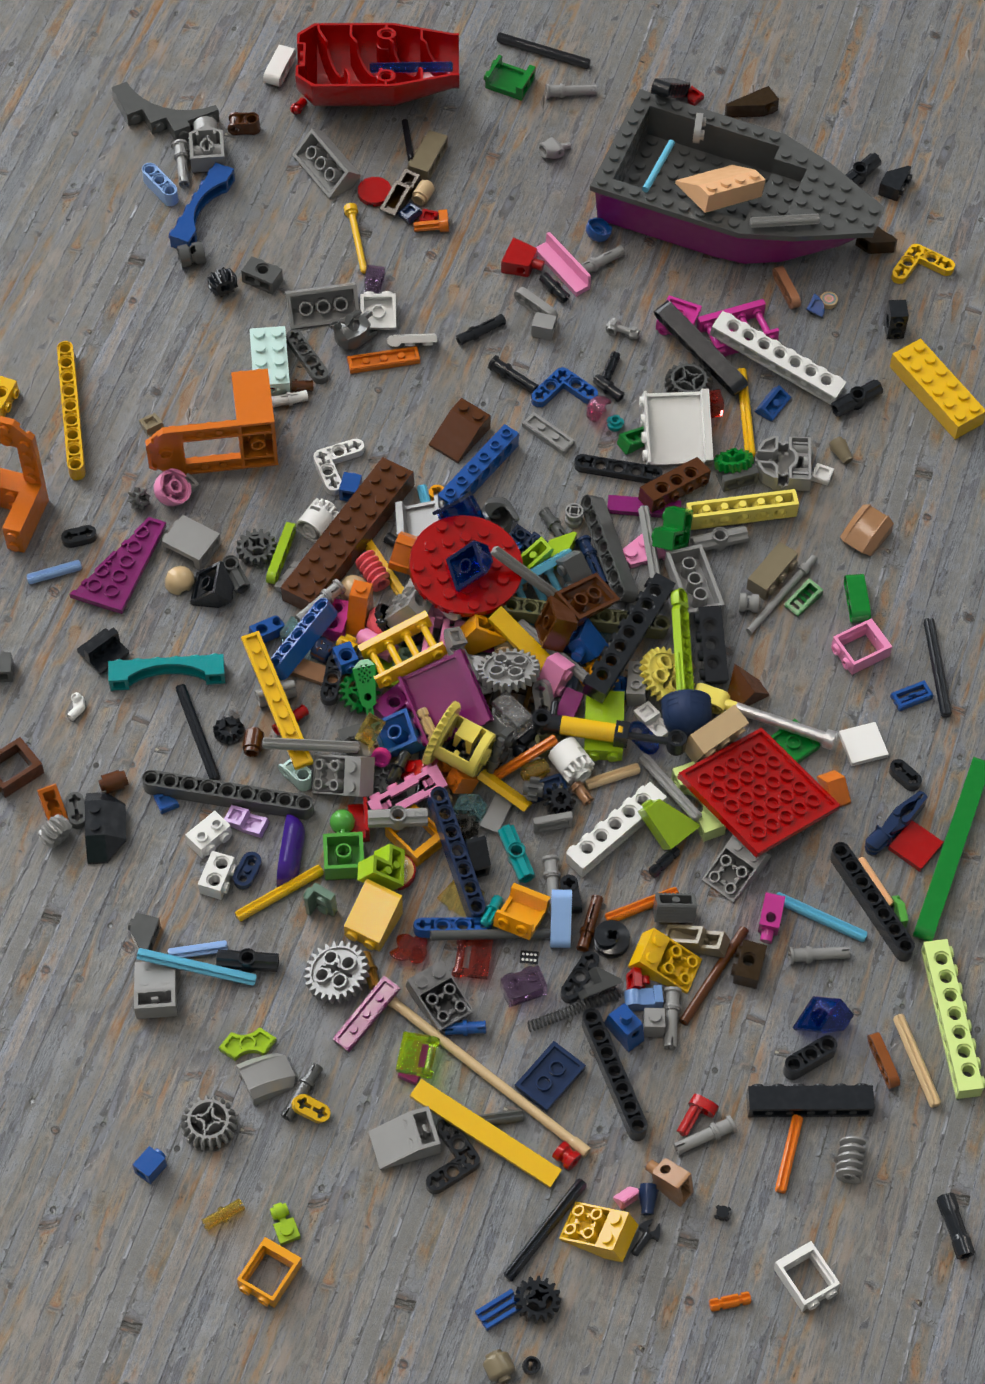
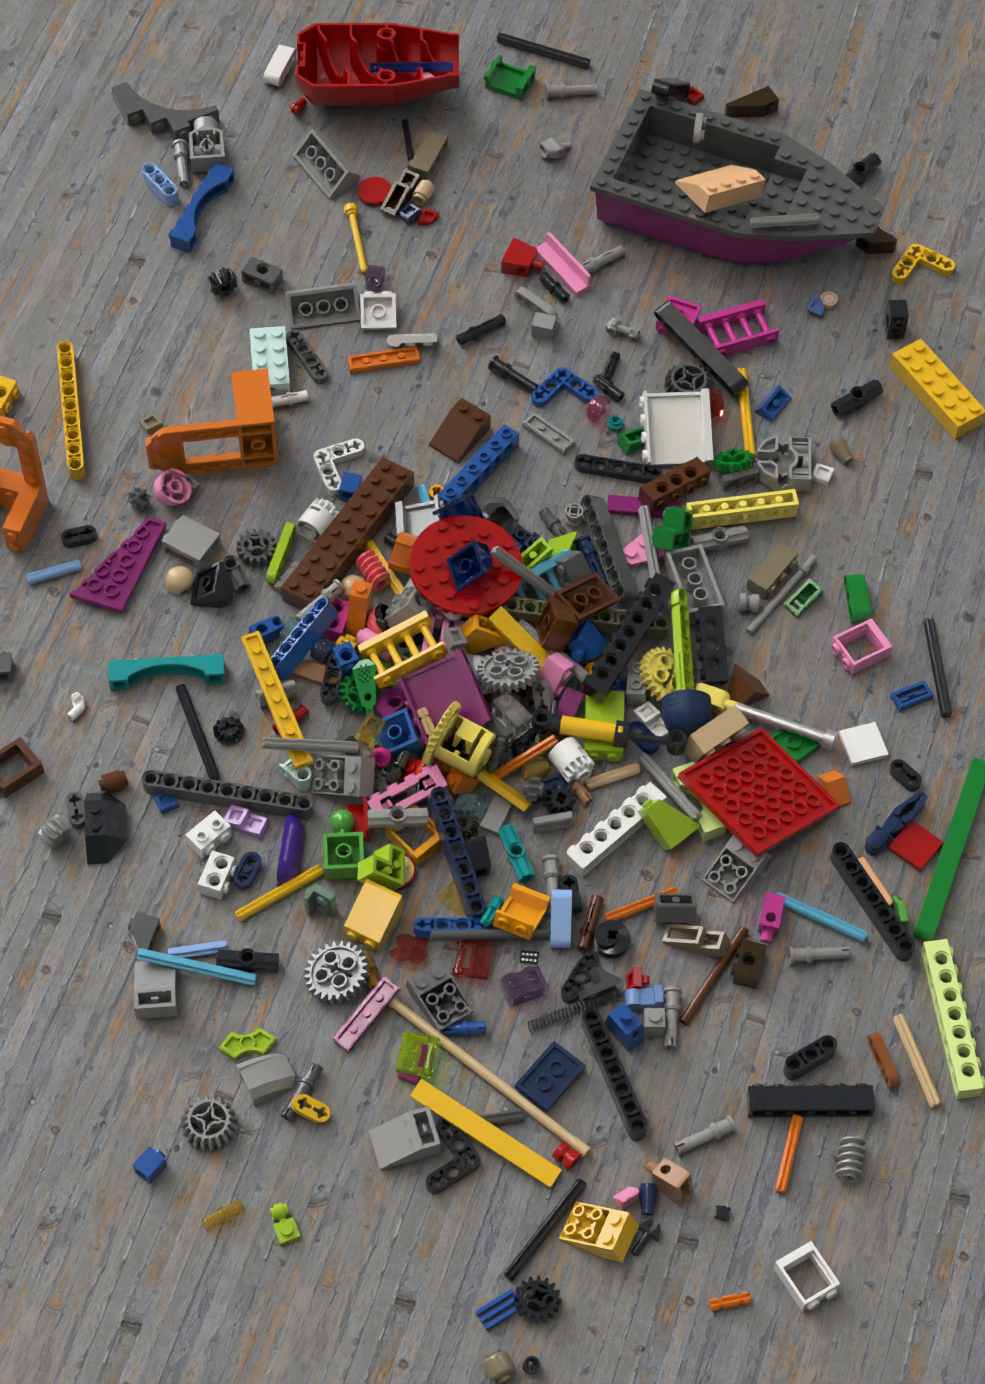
(51, 801): orange slope -> none
(103, 648): black bracket -> none
(191, 254): dark grey wheel -> none
(245, 123): reddish brown piece -> none
(253, 741): reddish brown brick -> none
(279, 1253): light orange window -> none
(302, 385): reddish brown pin -> none
(350, 339): dark grey piece -> none
(441, 224): orange piece -> none
(598, 229): blue hair -> none
(658, 166): medium azure bar -> none
(664, 861): black axle -> none
(665, 960): yellow slope -> none
(698, 1104): red piece -> none
(780, 366): white brick -> none
(786, 287): nougat beam -> none
(824, 1016): clear blue slope -> none
(867, 530): medium nougat slope -> none
(895, 183): black slope -> none
(960, 1240): black axle -> none

